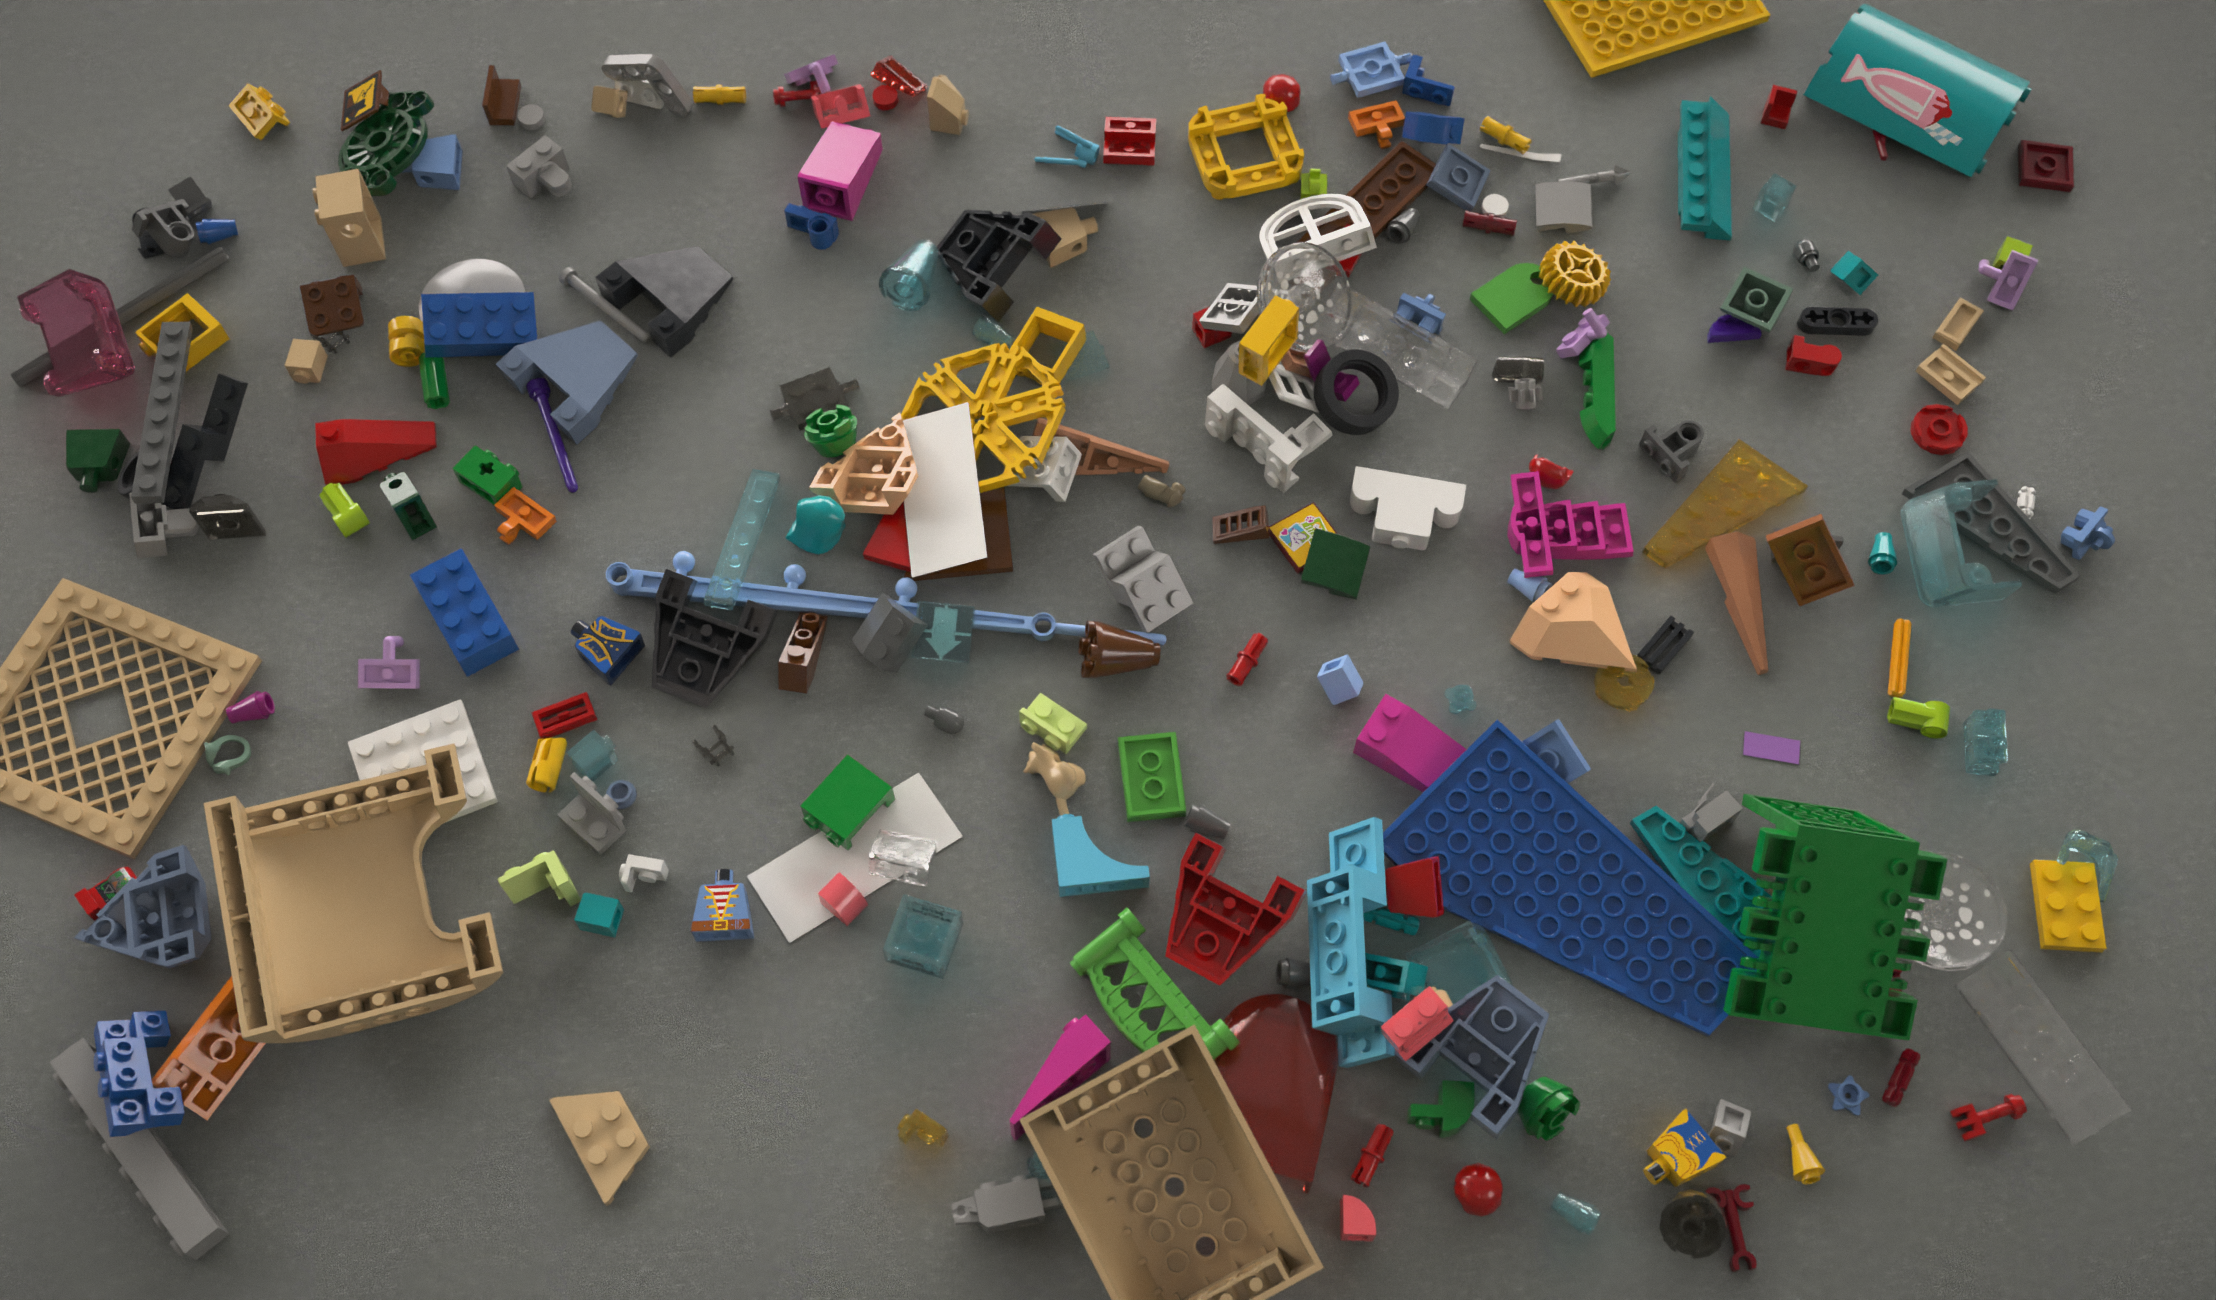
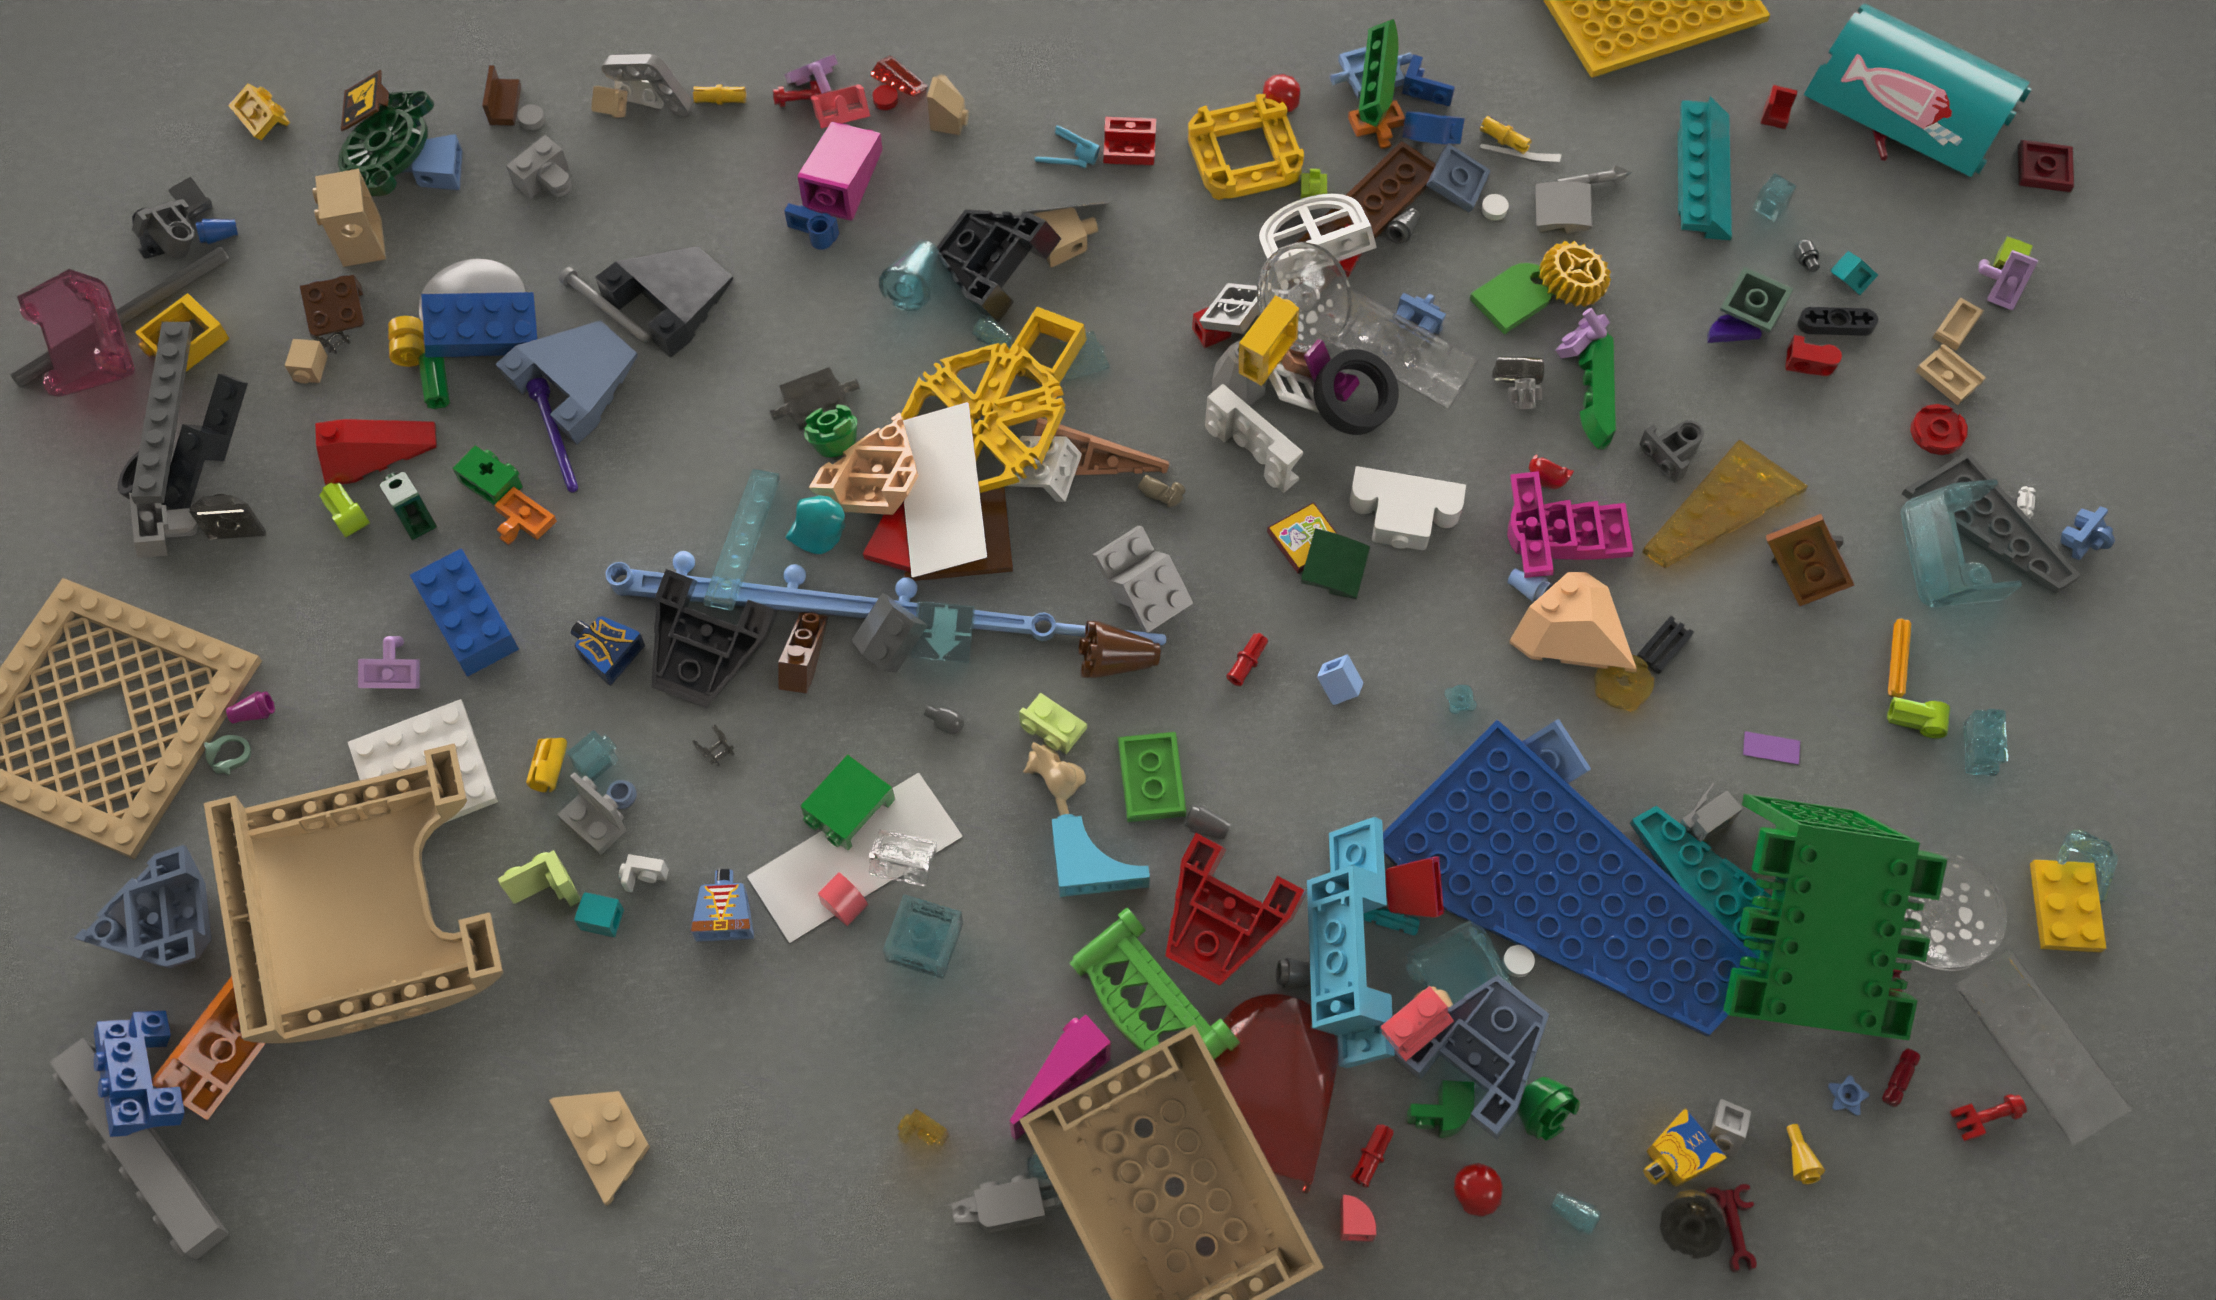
(95, 456): dark green torso -> none
(99, 895): leg -> none
(566, 720): red tile -> none
(1248, 515): reddish brown slope -> none
(1309, 434): white slope -> none
(1379, 72): none -> green brick
(1396, 975): teal brick -> none
(1406, 744): dark pink slope -> none
(1489, 223): dark red pin -> none
(1518, 961): none -> white tile
(1737, 569): nougat wedge -> none
(1883, 556): teal cone -> none

